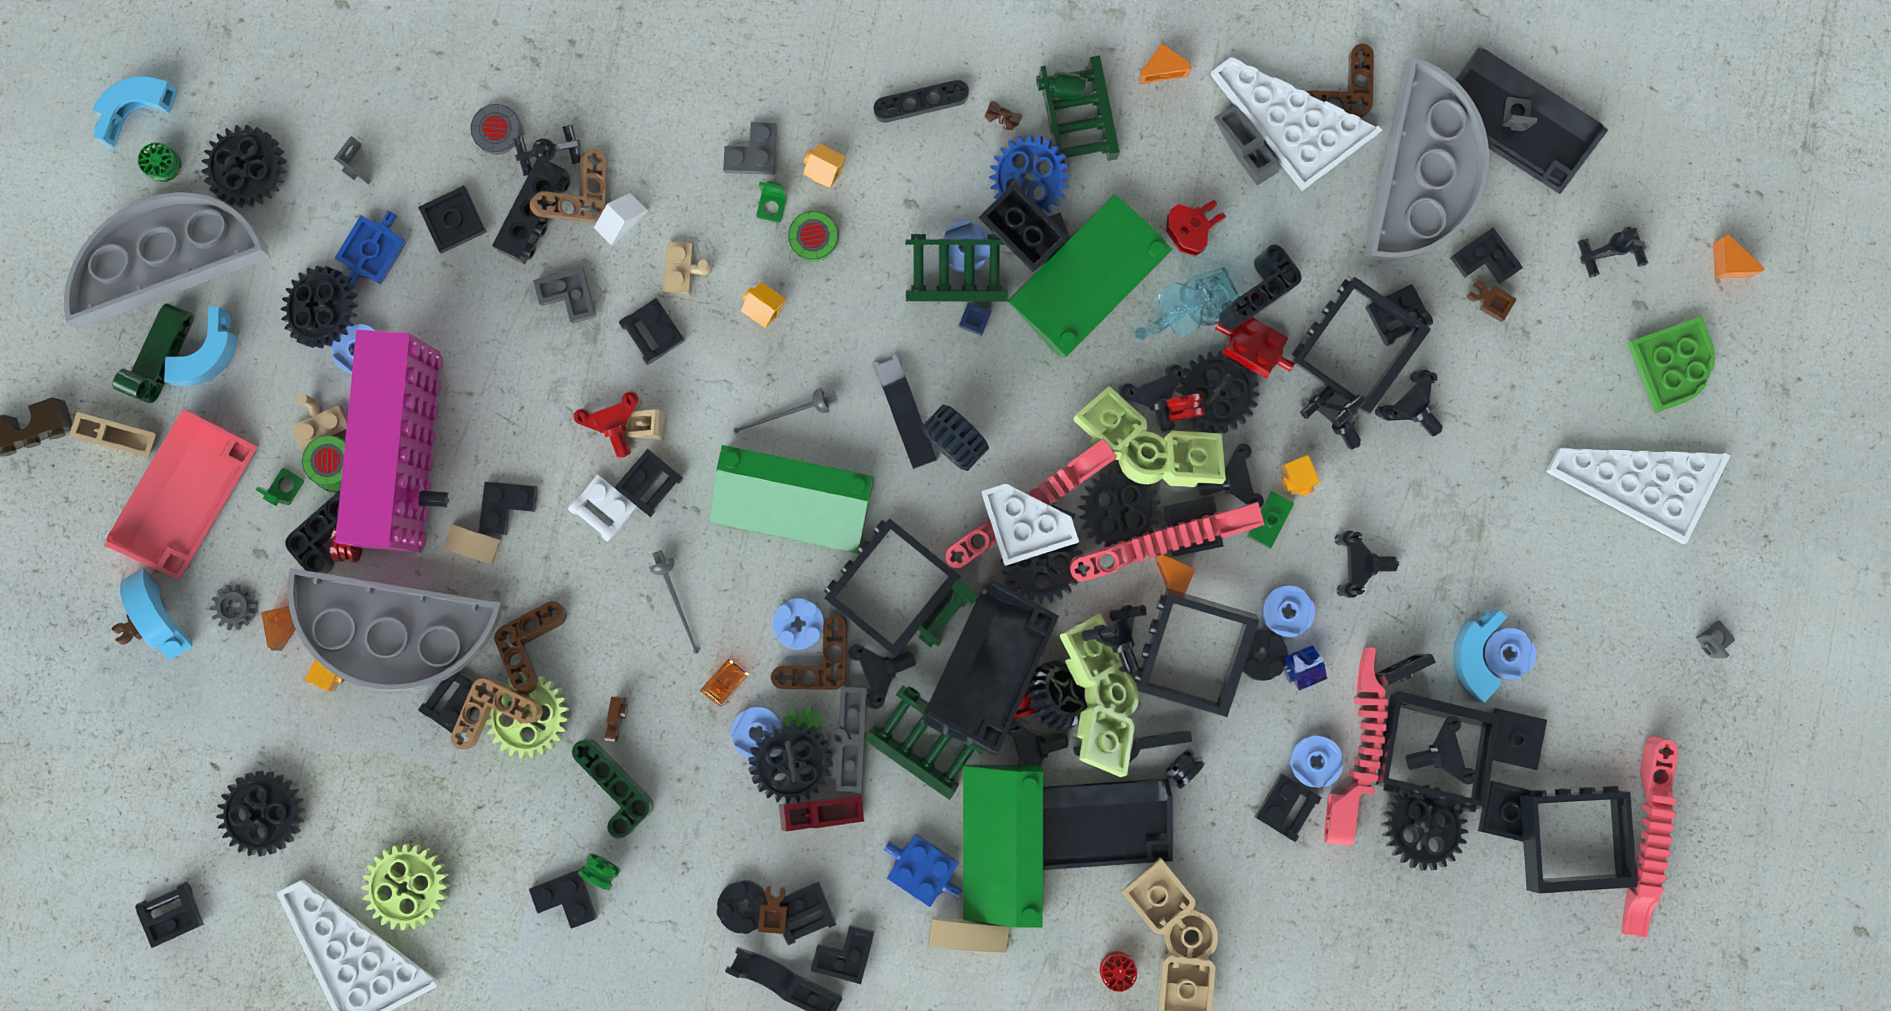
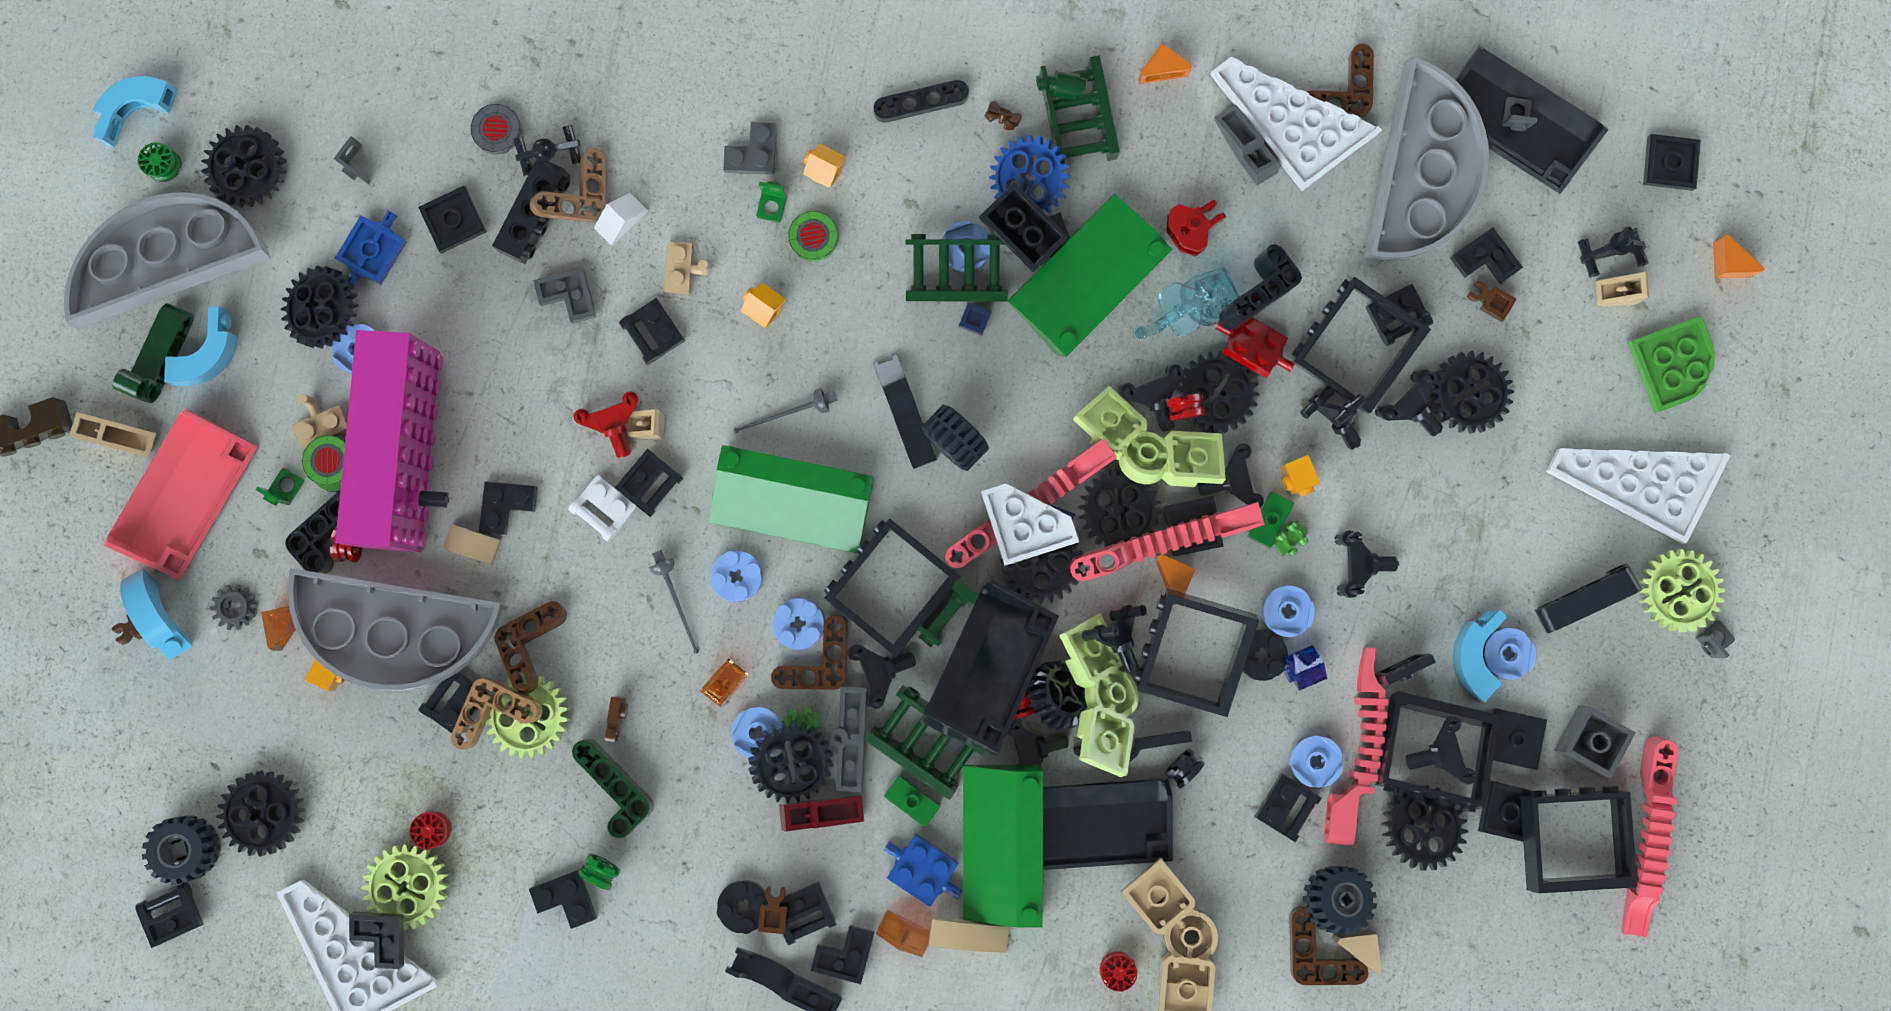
(180, 849): none -> black wheel
(385, 931): none -> black plate
(430, 829): none -> red wheel
(750, 572): none -> light blue plate
(904, 934): none -> clear orange slope
(912, 801): none -> green plate
(1289, 538): none -> bright green piece
(1309, 959): none -> reddish brown beam
(1339, 899): none -> black wheel
(1362, 946): none -> tan slope
(1482, 412): none -> black gear
(1589, 599): none -> black beam
(1595, 741): none -> dark grey brick
(1623, 290): none -> tan slope
(1672, 162): none -> black plate
(1691, 610): none -> yellowish green gear

